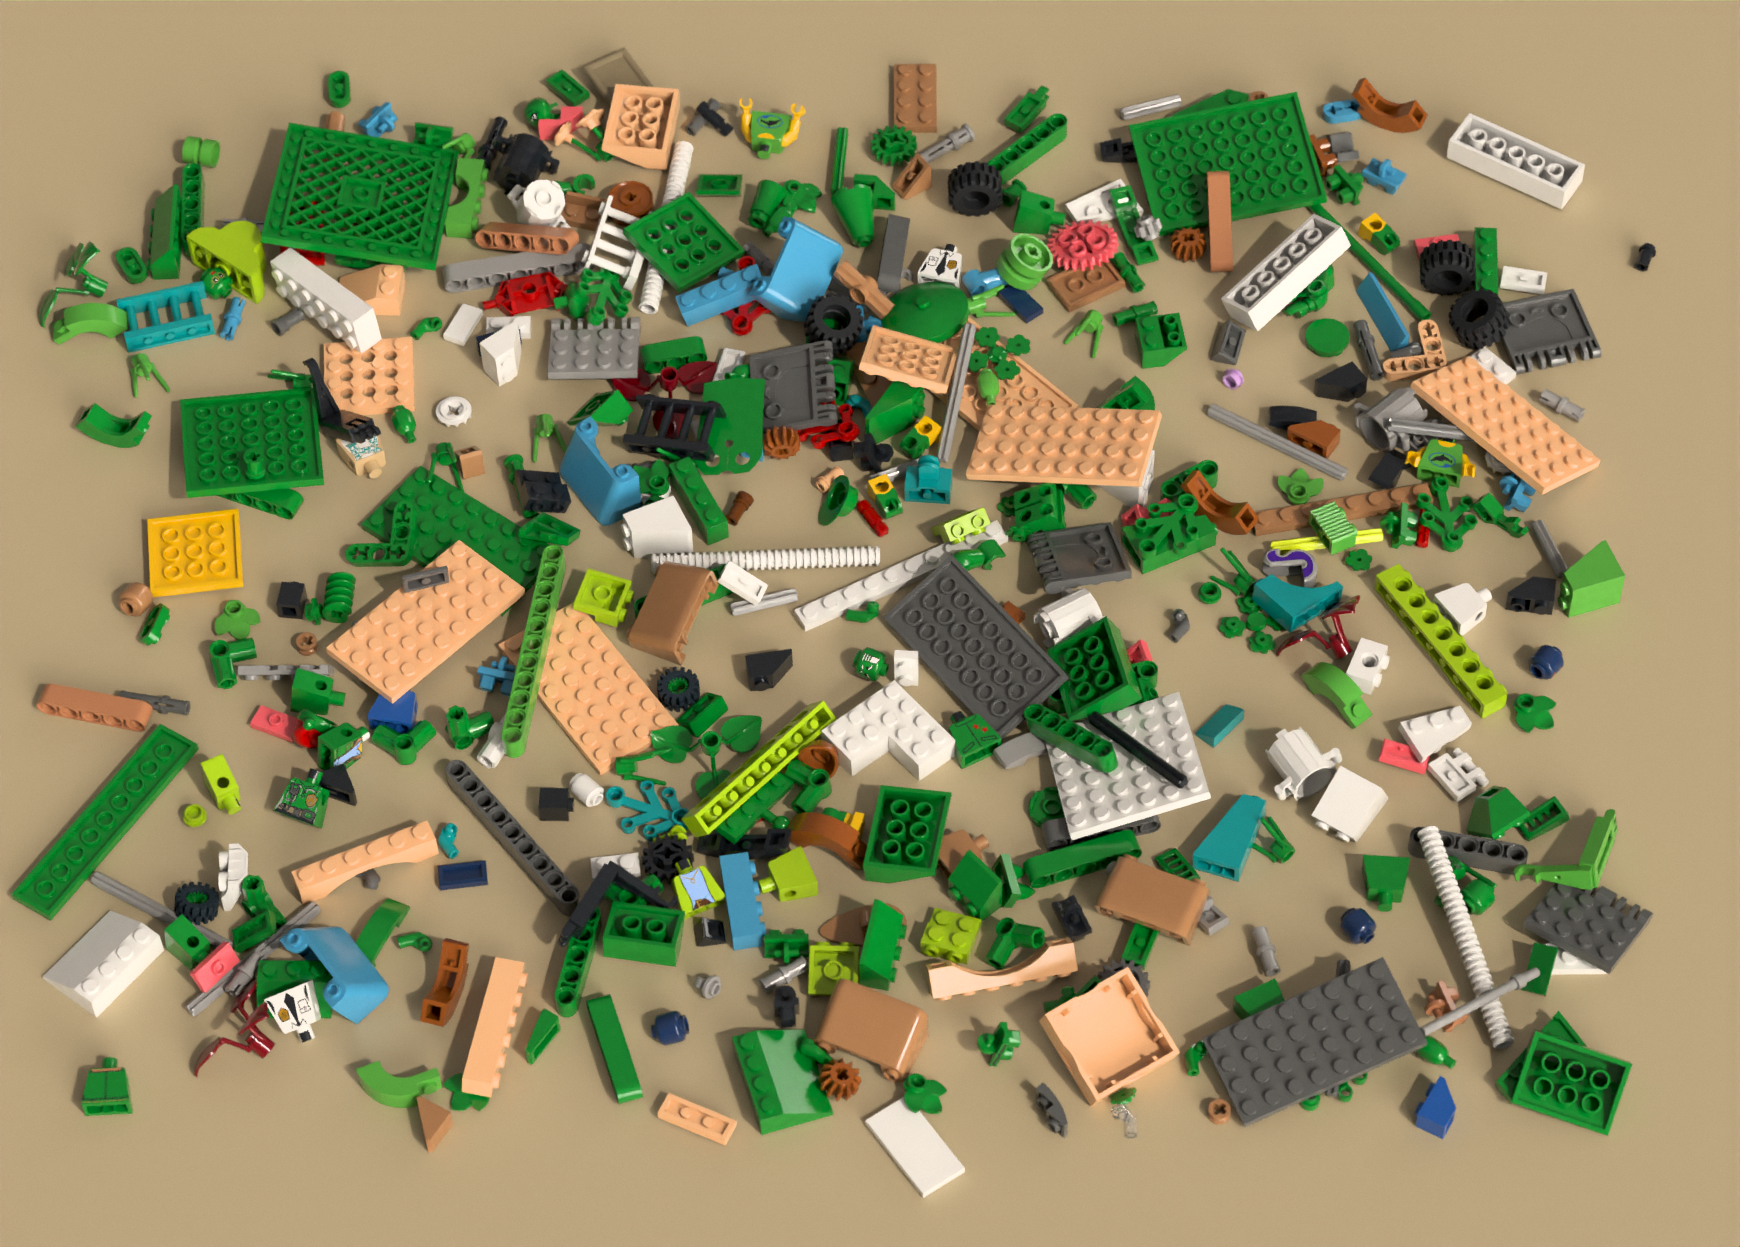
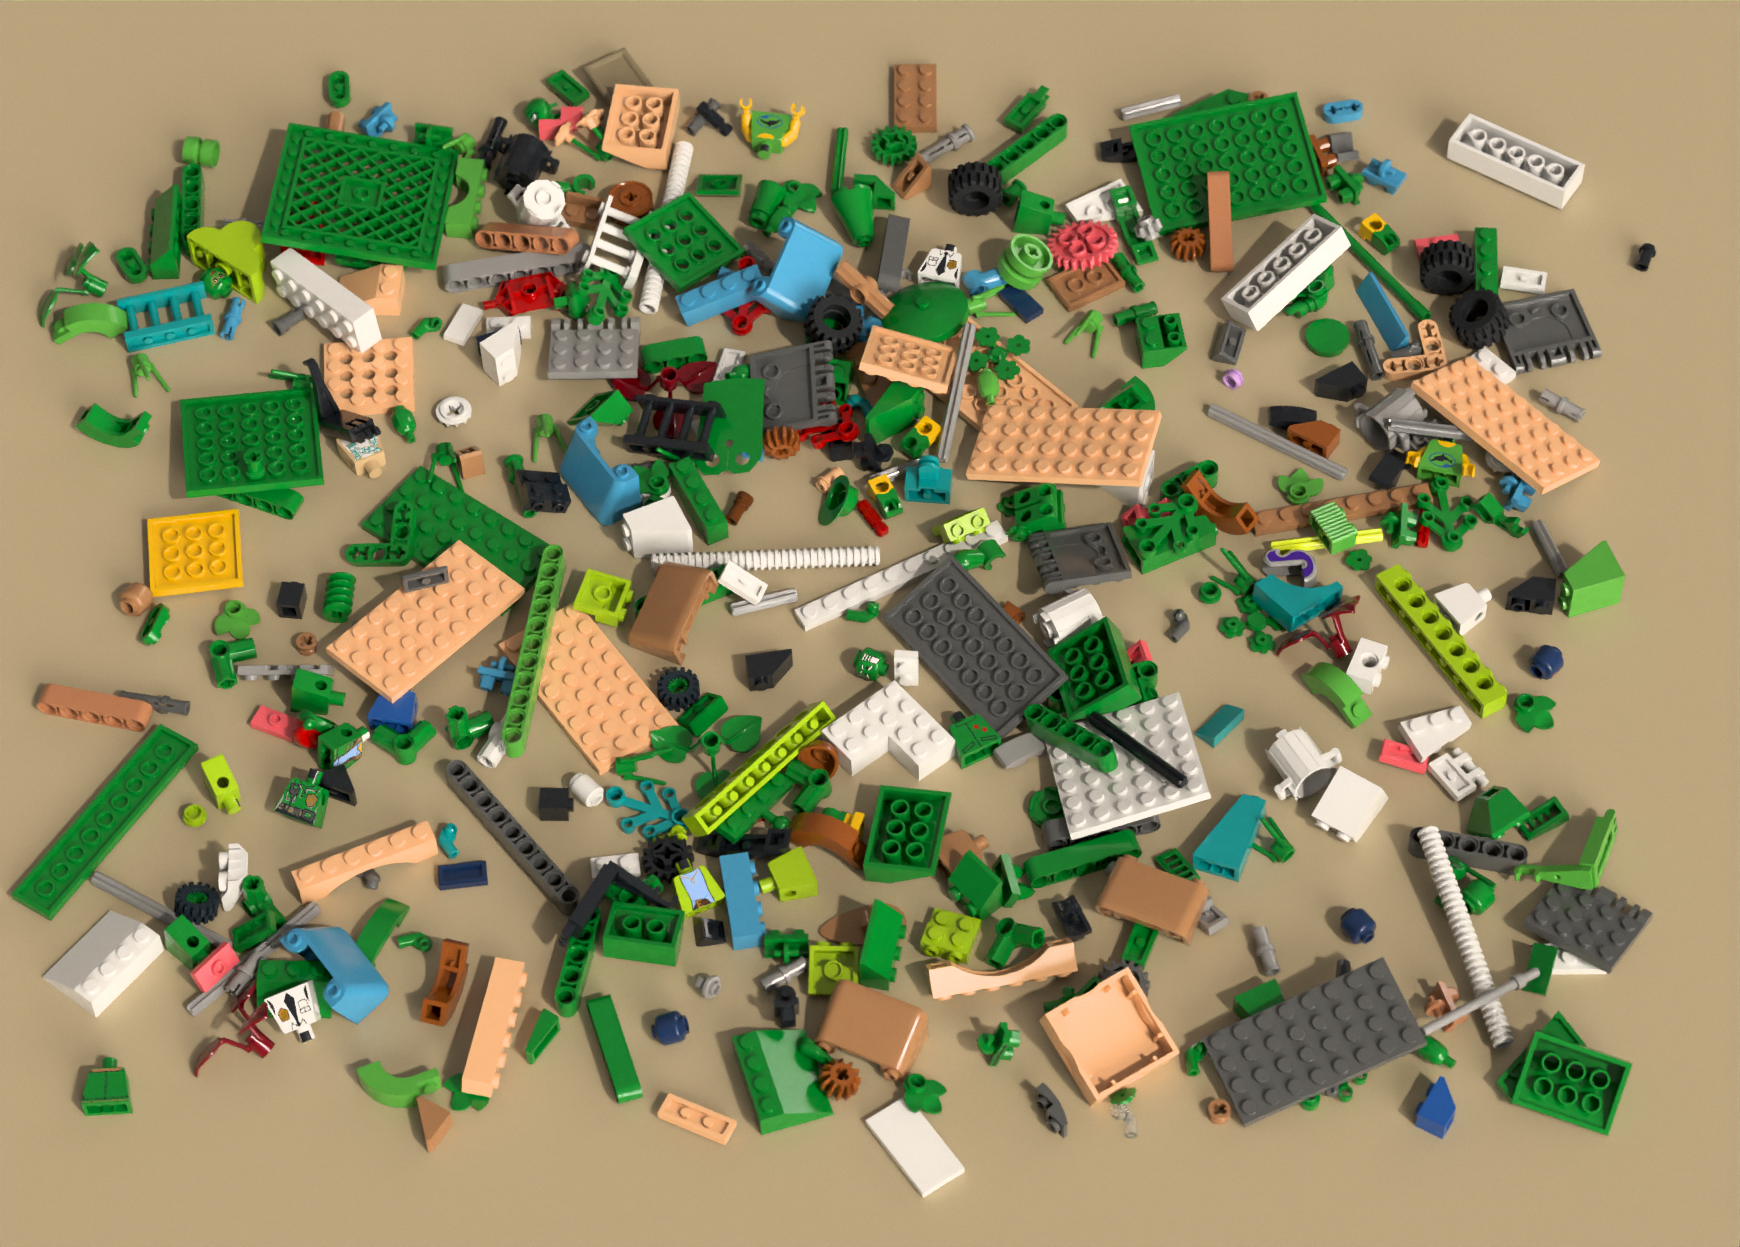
(314, 611): green plate -> none
(549, 530): green wing -> none
(1079, 493): green piece -> none
(1385, 879): green torso -> none
(1386, 114): dark orange arch -> none

